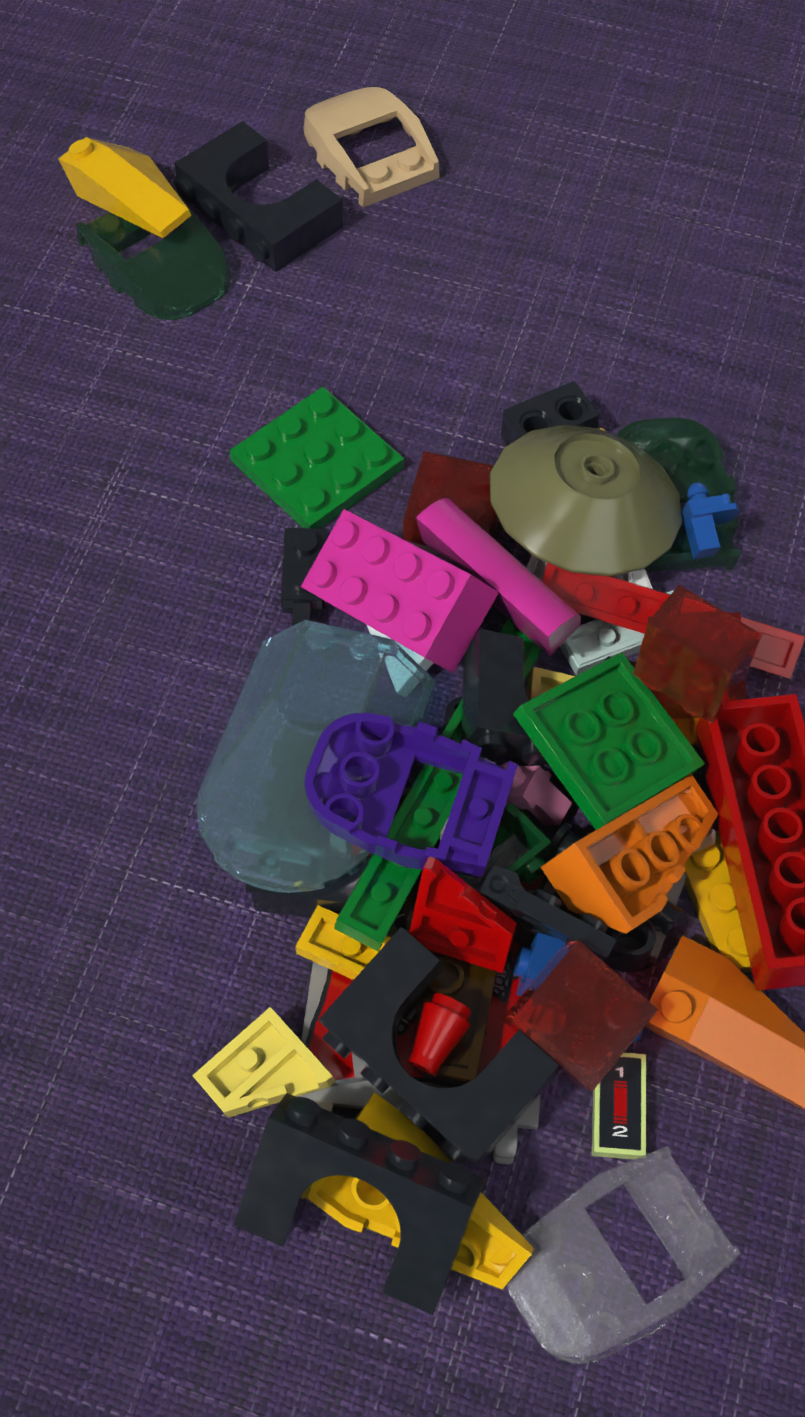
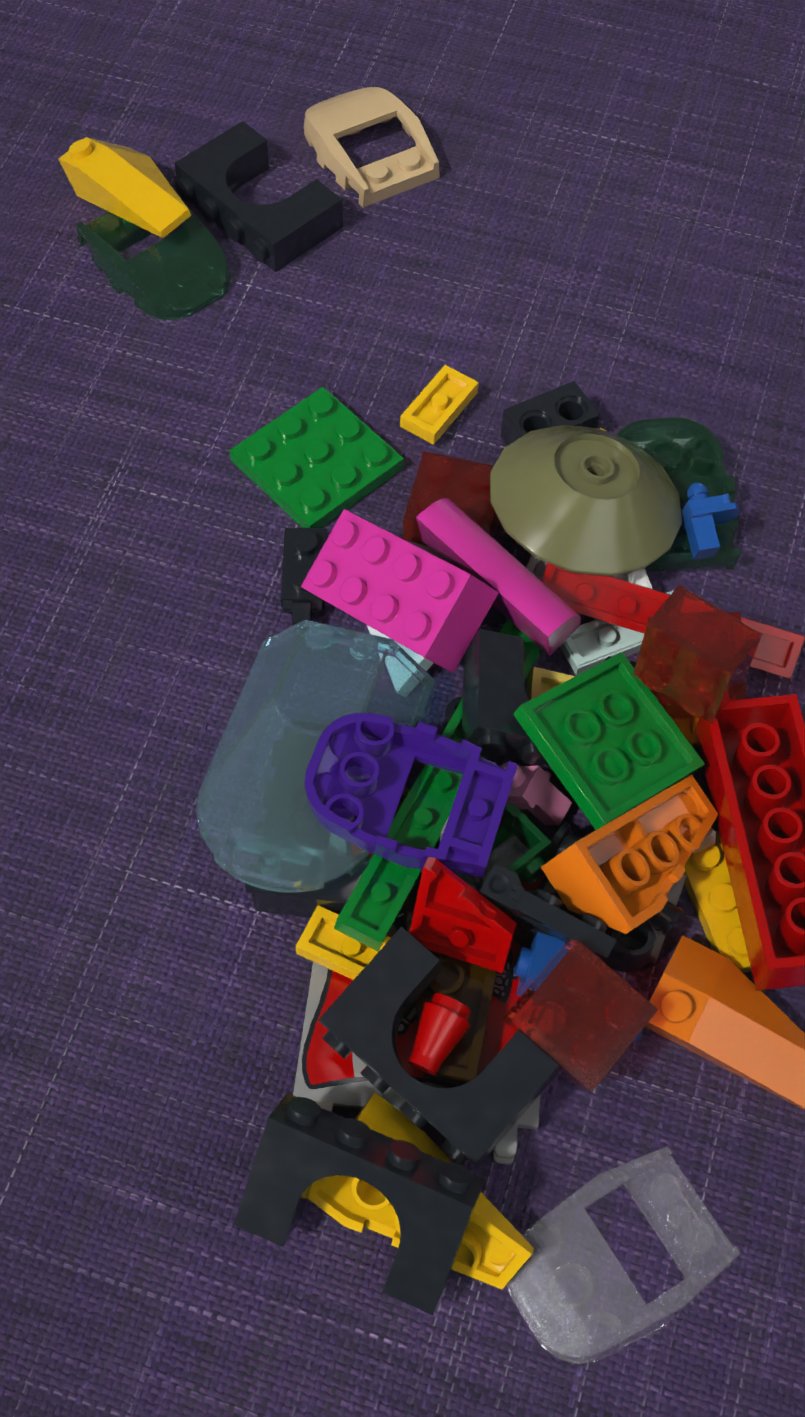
(262, 1068): light yellow wing -> none
(439, 404): none -> yellow plate
(621, 1110): tile -> none

